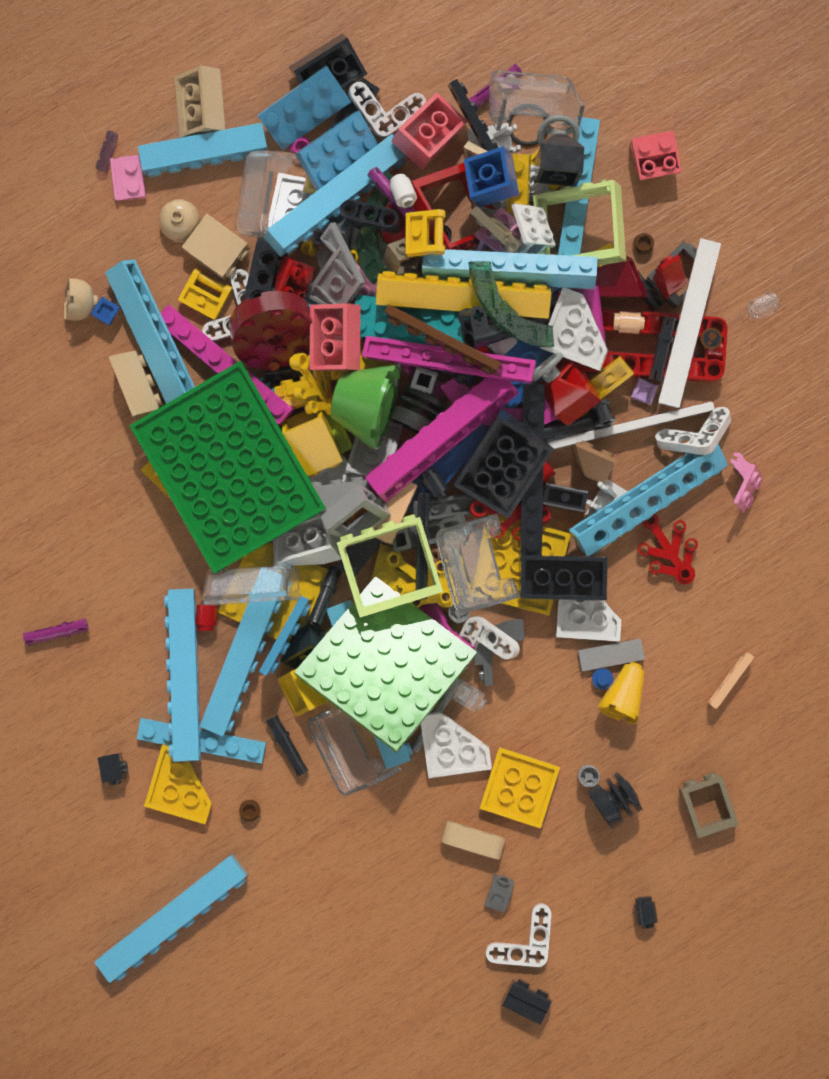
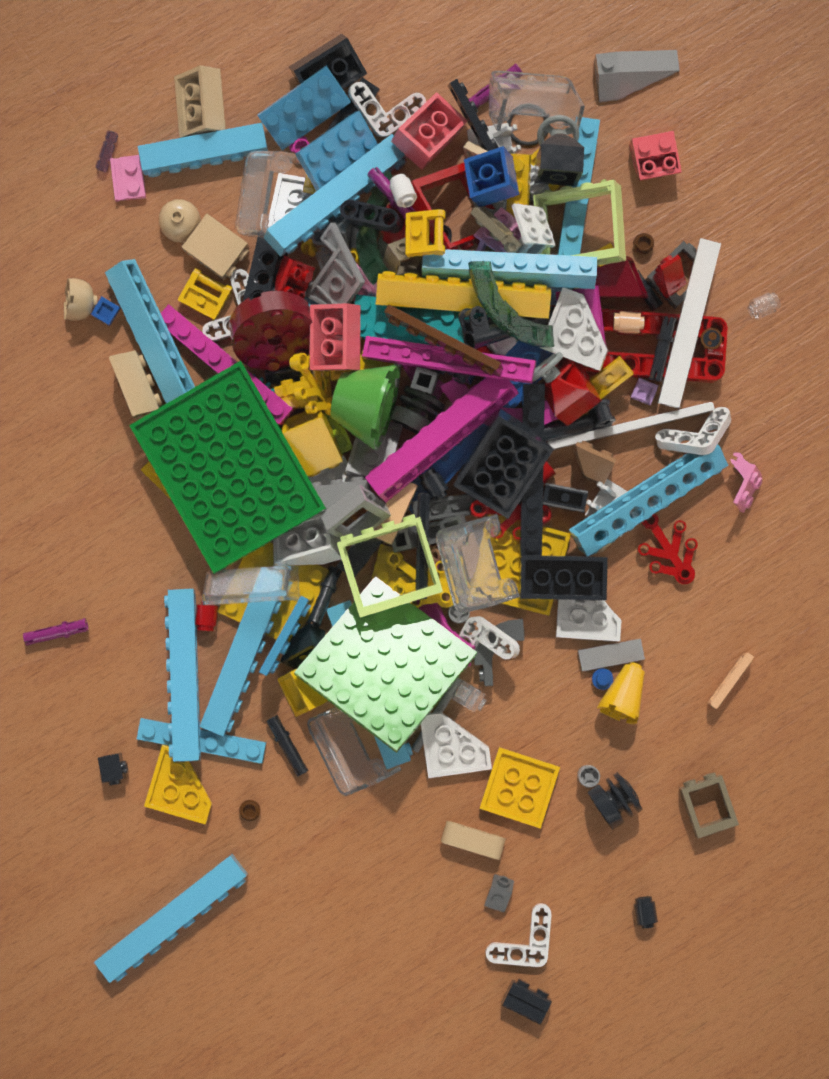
(631, 71): none -> light grey wedge

